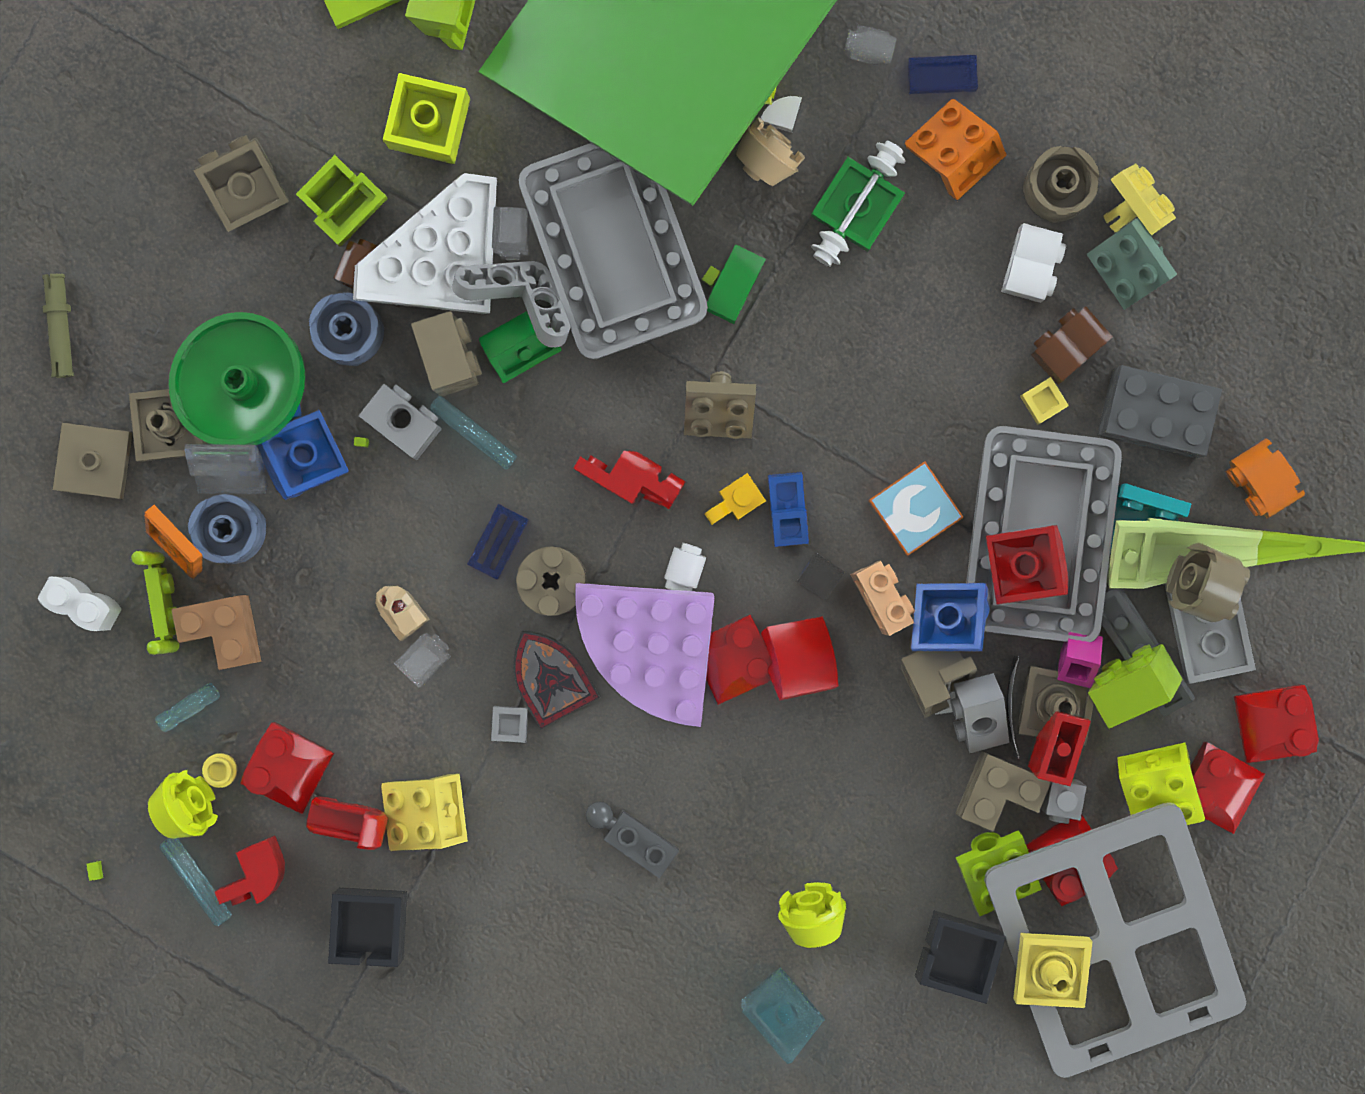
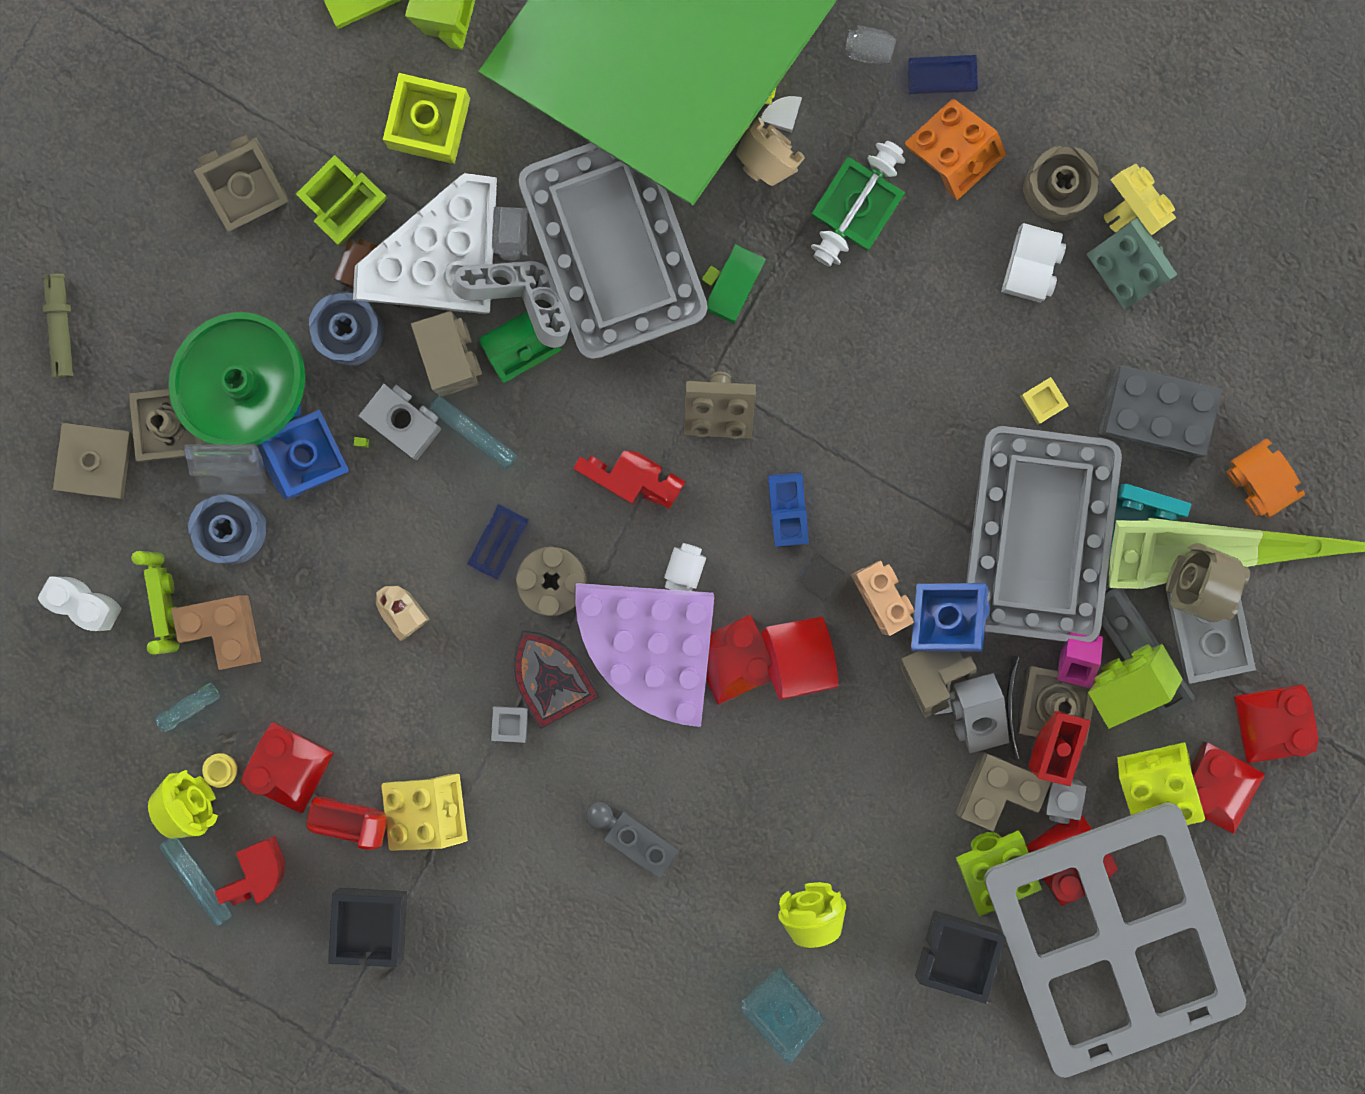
(94, 870): lime piece -> none
(173, 542): orange tile -> none
(423, 659): clear brick -> none
(739, 498): yellow plate -> none
(915, 508): medium azure tile -> none
(1028, 564): red slope -> none
(1052, 970): light yellow plate -> none
(1071, 345): reddish brown brick -> none

